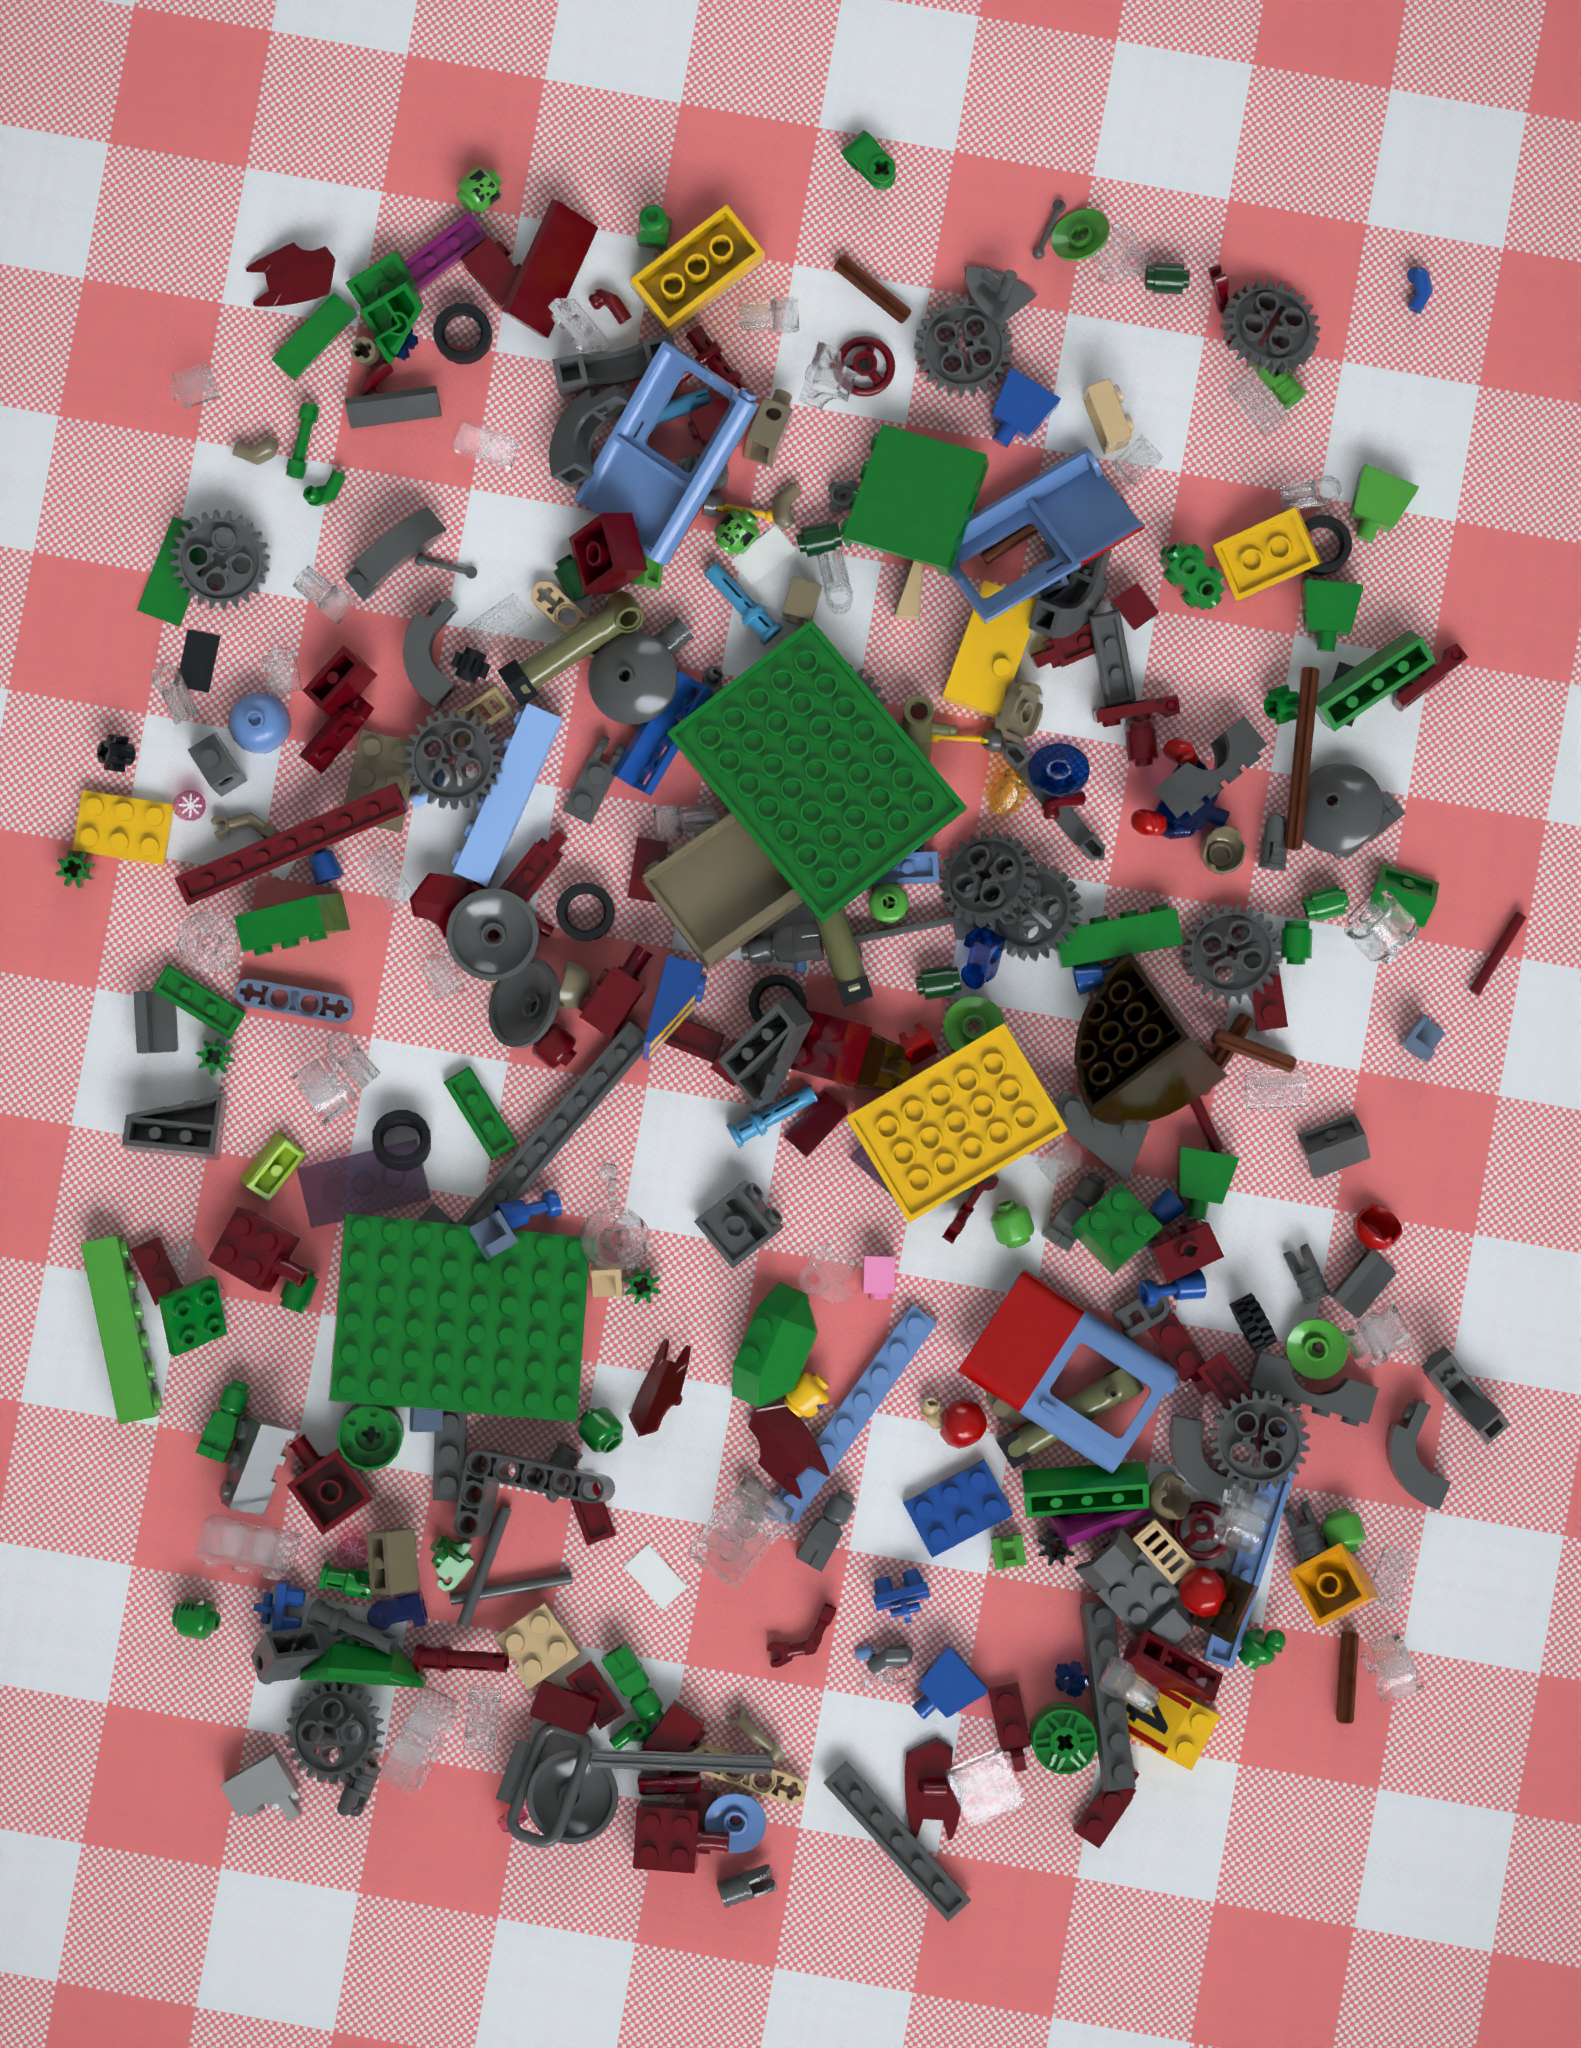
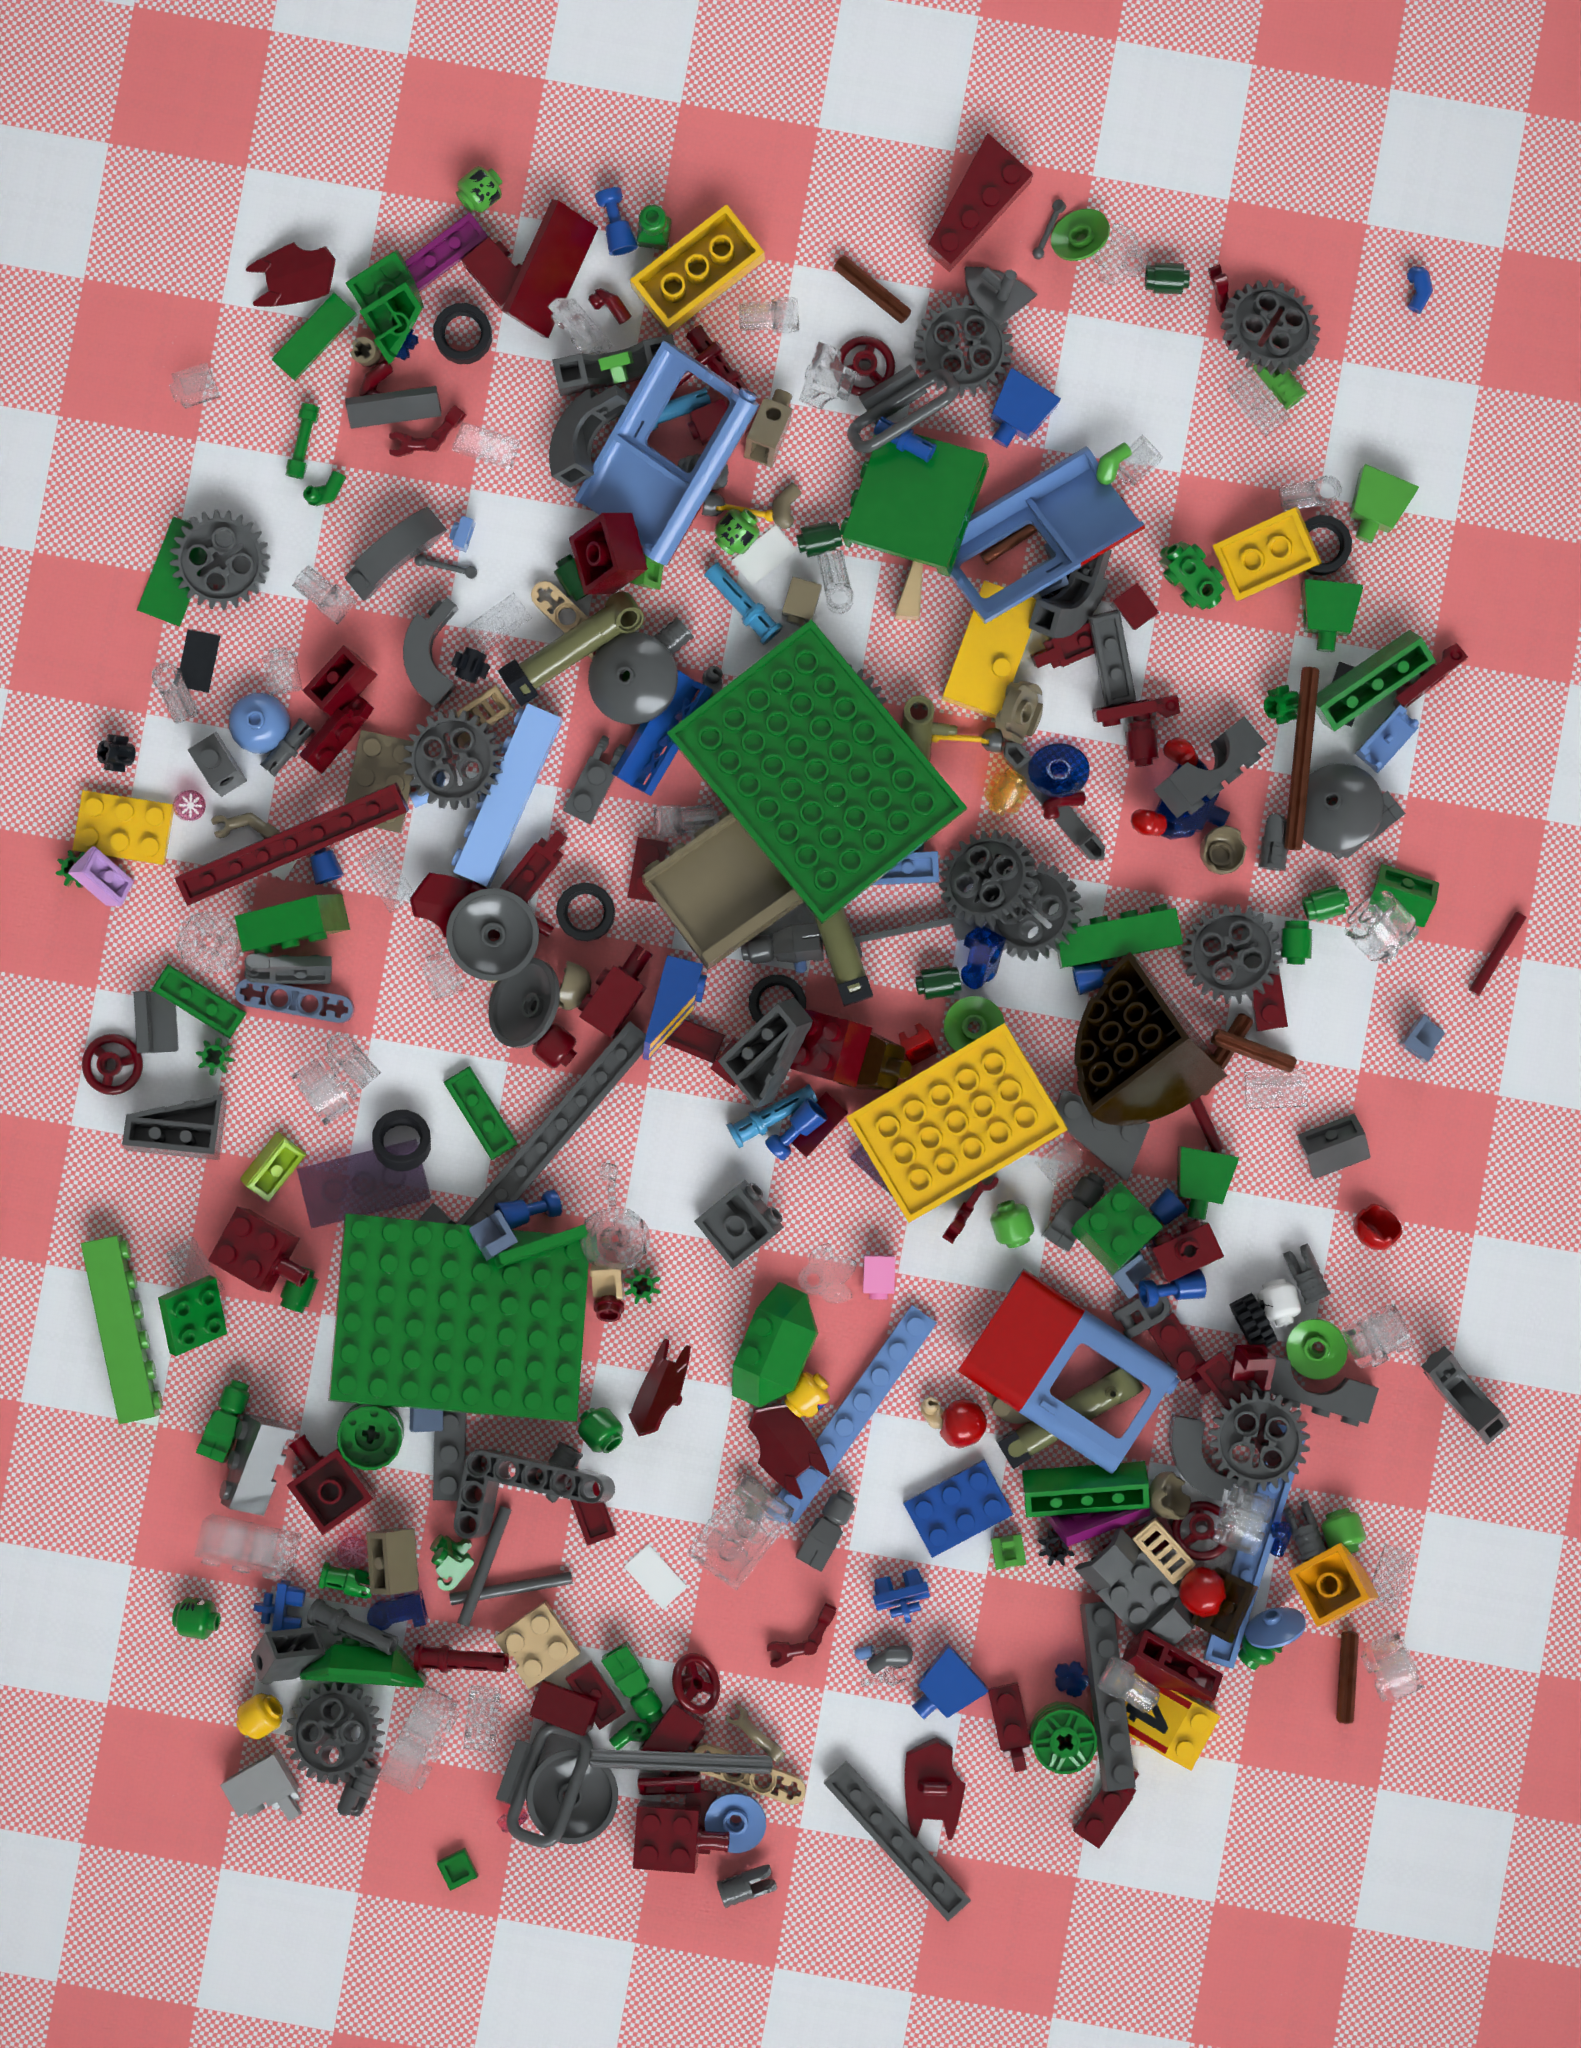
(96, 1048): none -> dark red piece
(102, 877): none -> lavender slope
(156, 1268): dark red plate -> none
(259, 453): dark tan arm -> none
(259, 1716): none -> yellow head
(287, 747): none -> dark grey pin
(288, 969): none -> dark grey hinge
(433, 443): none -> dark red piece
(457, 1869): none -> green tile
(462, 533): none -> medium blue plate
(540, 1246): none -> green tile
(608, 1308): none -> dark red plate
(617, 365): none -> bright green tile
(618, 232): none -> blue piece
(692, 1683): none -> dark red piece
(804, 1121): none -> blue piece
(836, 490): dark grey plate -> none
(866, 157): green piece -> none
(882, 913): bright green head -> none
(893, 396): none -> dark grey bar
(908, 441): none -> blue pin
(982, 197): none -> dark red wedge
(985, 1787): clear plate -> none
(1107, 417): tan piece -> none
(1109, 463): none -> bright green arm
(1131, 1274): none -> sand blue panel
(1253, 1363): none -> dark red panel
(1275, 1627): none -> medium blue dish
(1279, 1302): none -> white head
(1282, 1534): none -> clear blue arm
(1363, 1283): dark grey panel -> none
(1387, 739): none -> medium blue hinge
(1404, 1460): dark grey arch -> none

